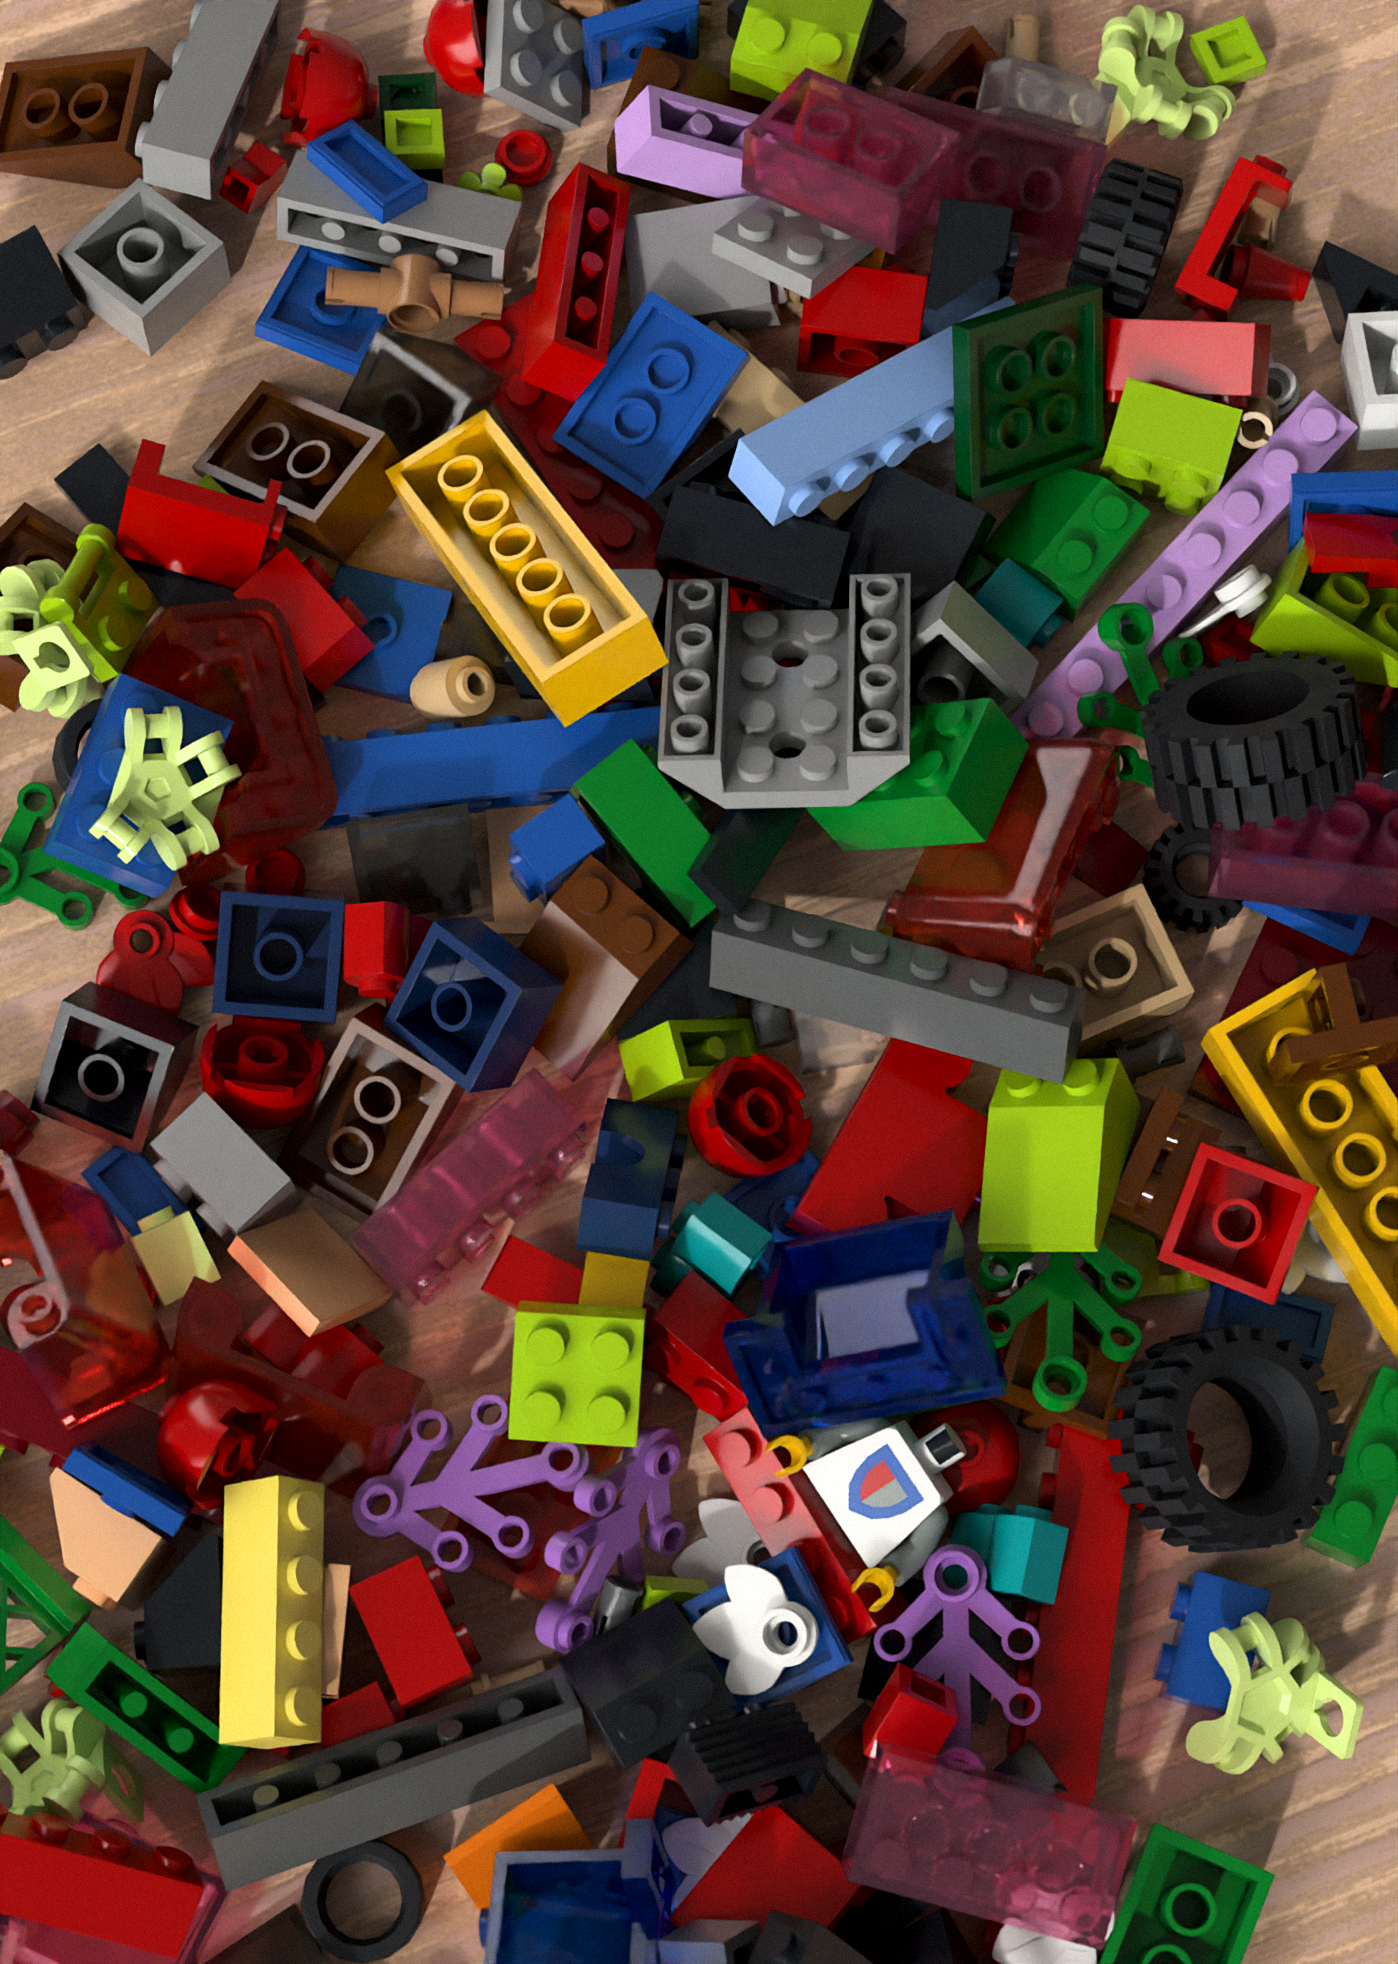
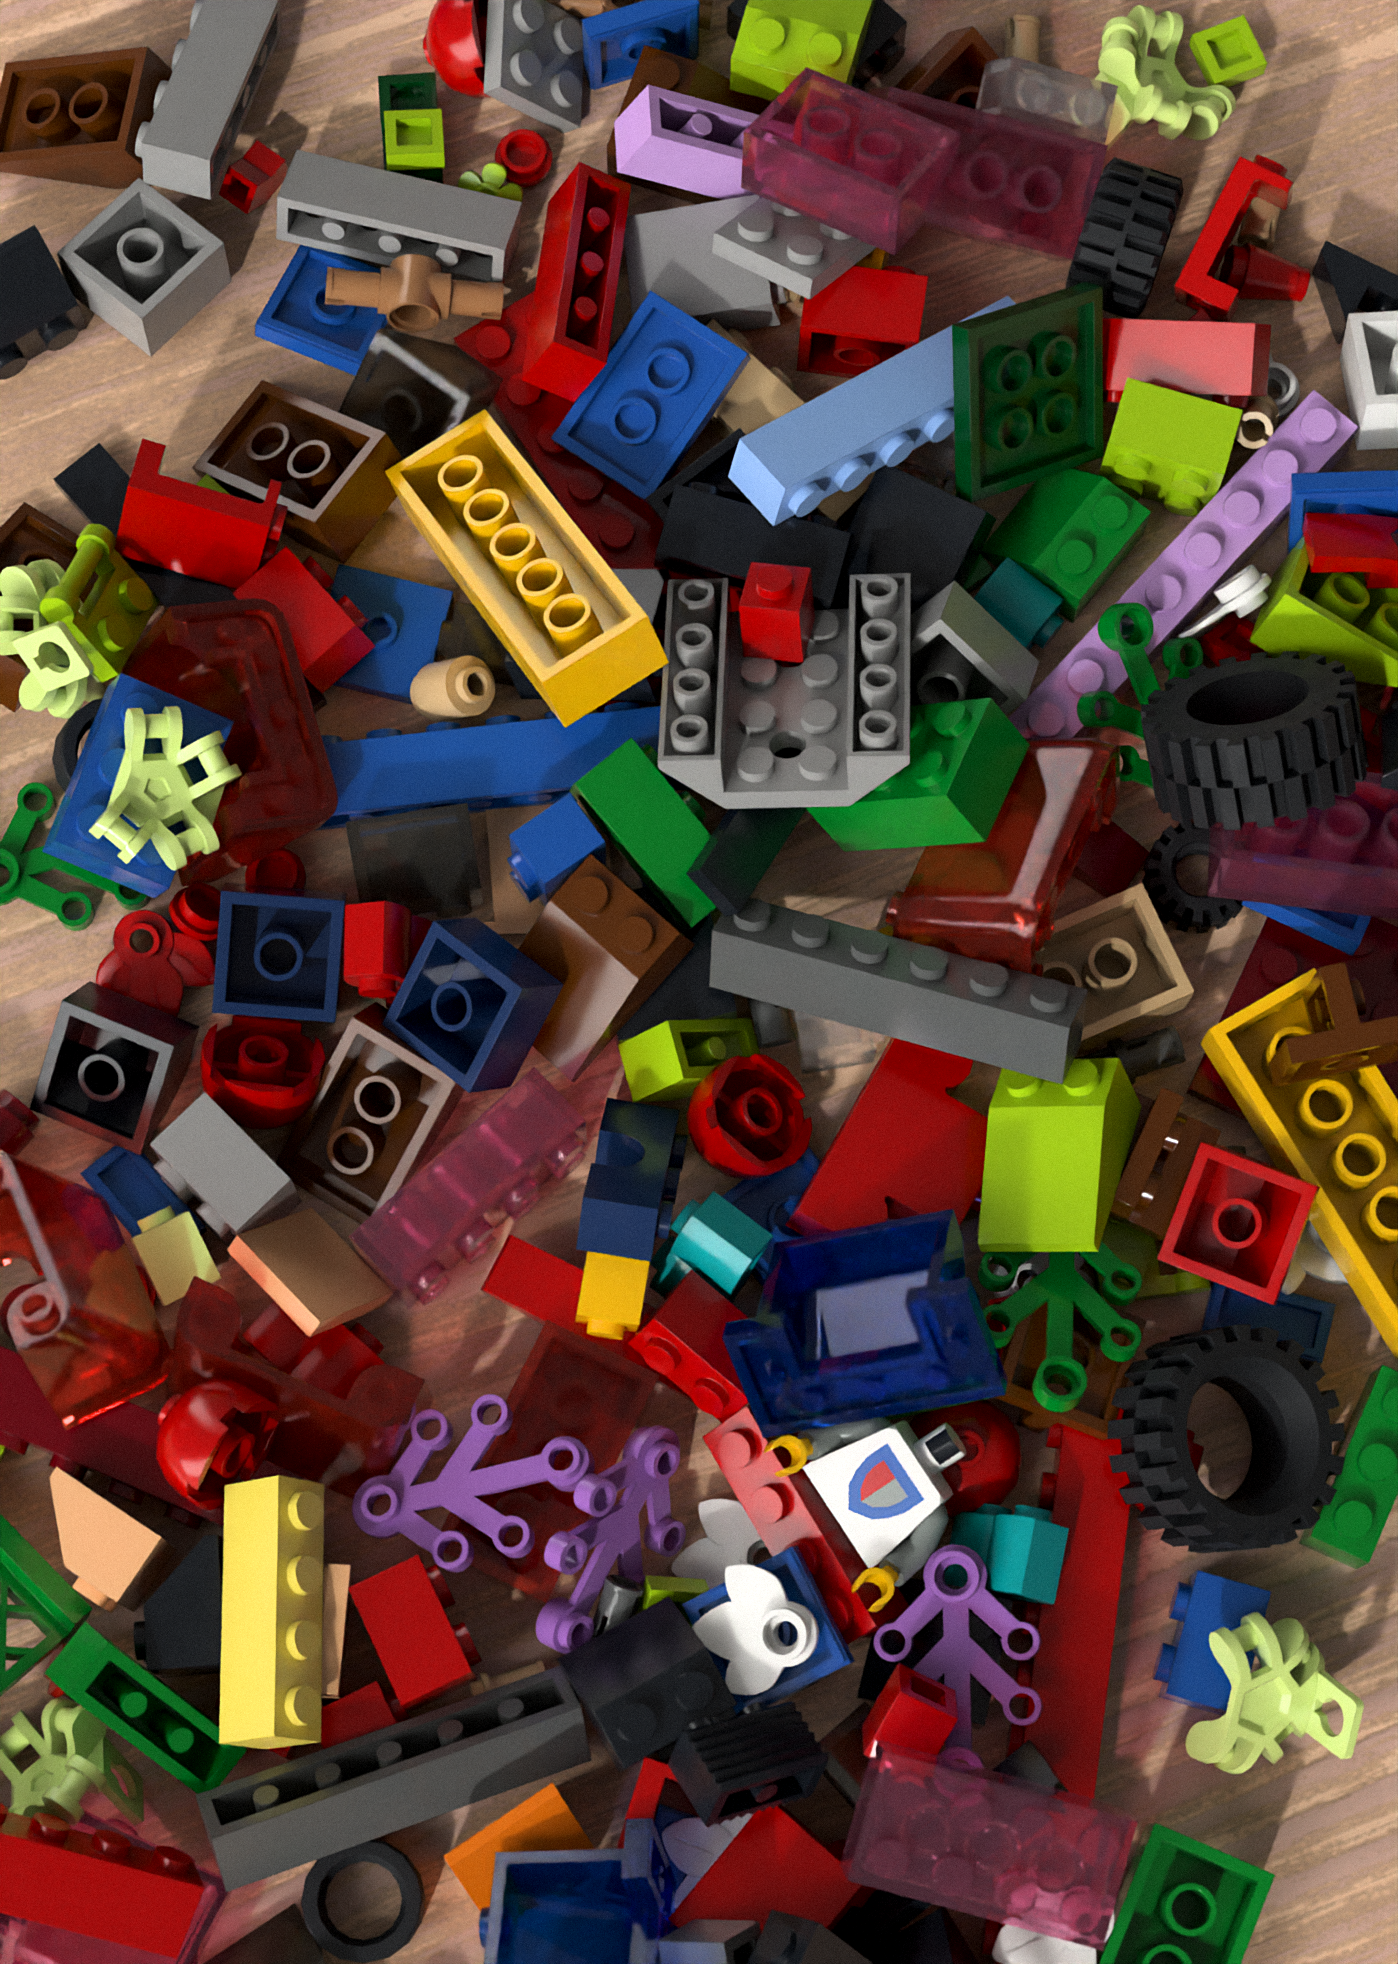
(128, 1487): blue plate -> none
(325, 87): red cylinder -> none
(367, 171): blue tile -> none
(577, 1373): lime brick -> none
(776, 612): none -> red brick
(969, 262): black slope -> none

